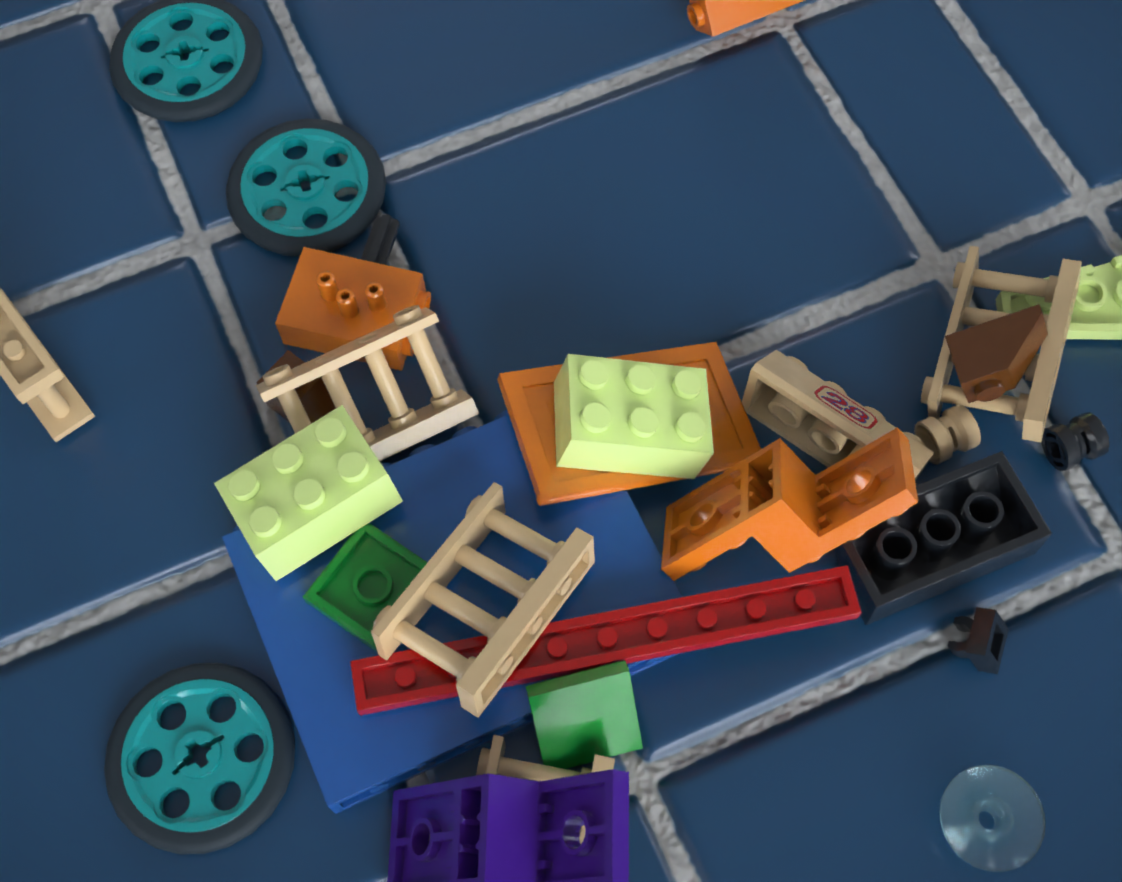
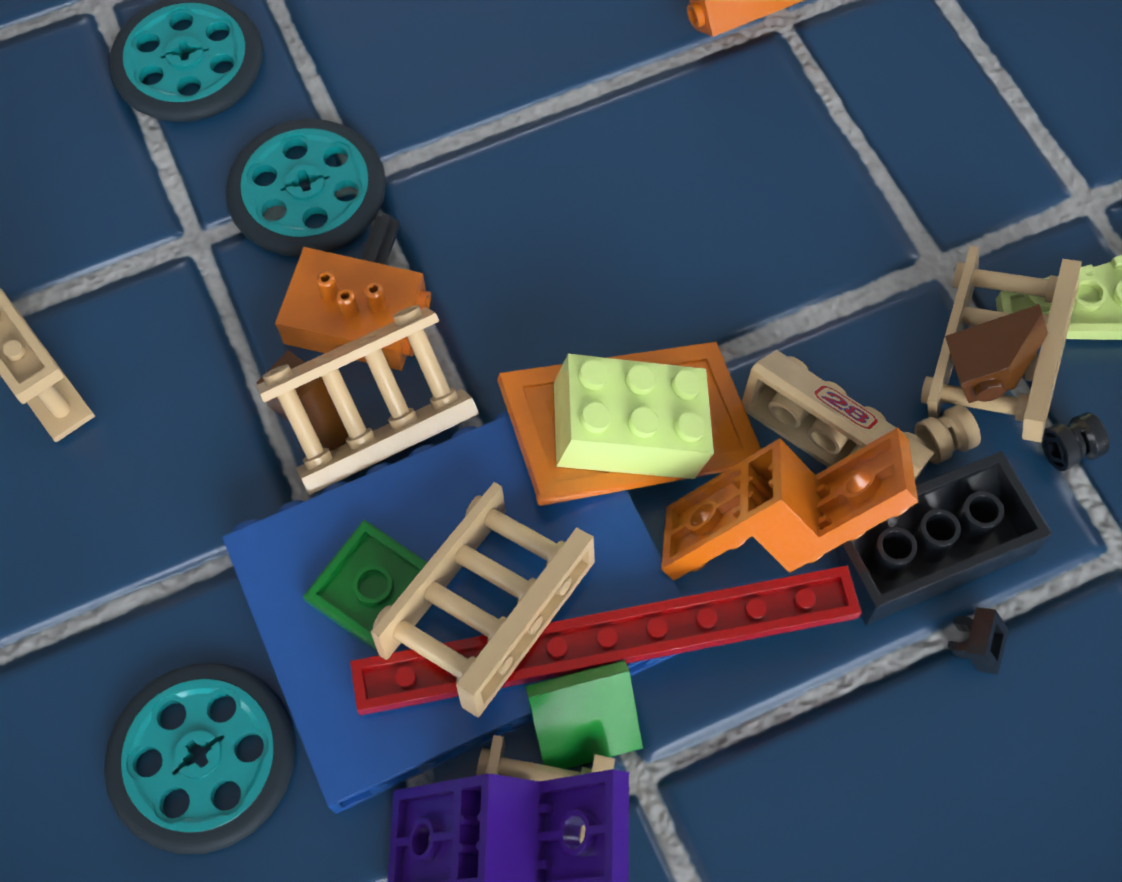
(308, 493): yellowish green brick -> none
(1016, 814): clear light blue dish -> none

